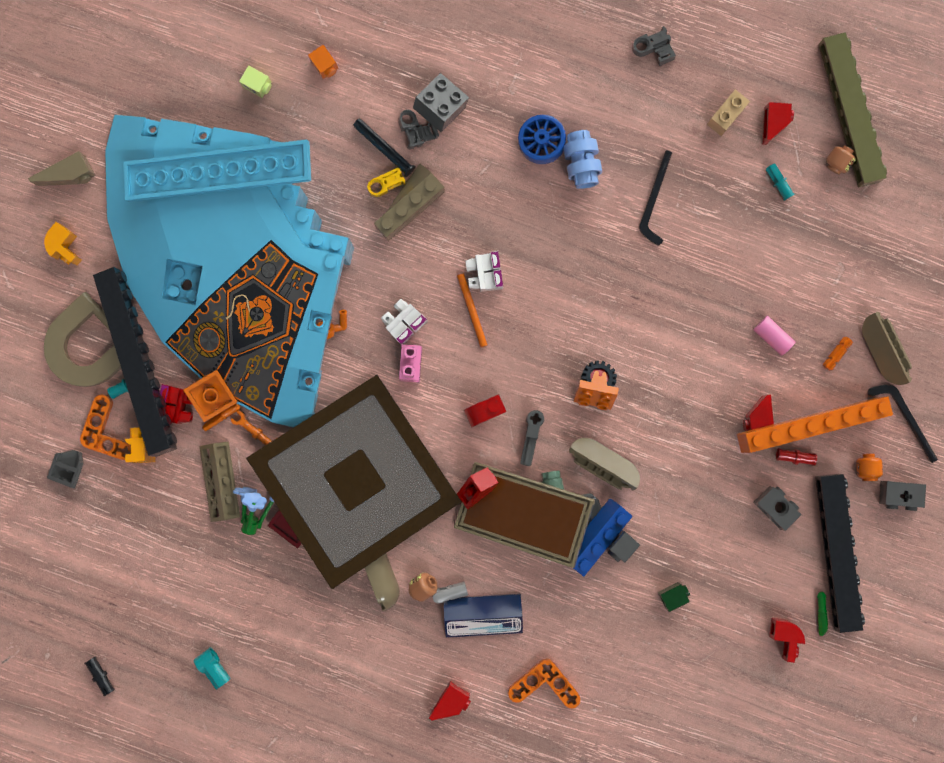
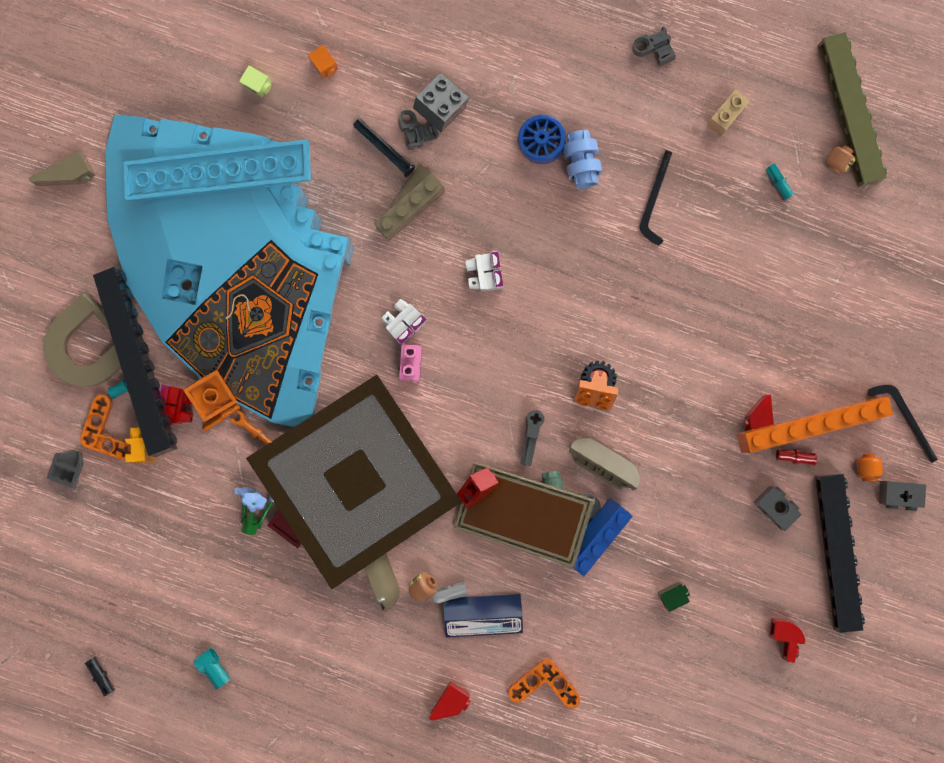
(57, 243): light orange brick -> none
(222, 481): dark tan fence -> none
(337, 327): orange plate -> none
(388, 182): yellow piece -> none
(472, 310): orange bar -> none
(485, 410): red brick -> none
(622, 547): dark grey brick -> none
(774, 336): bright pink brick -> none
(776, 119): red slope -> none
(822, 615): green piece -> none
(837, 353): orange axle -> none
(886, 349): dark tan brick -> none

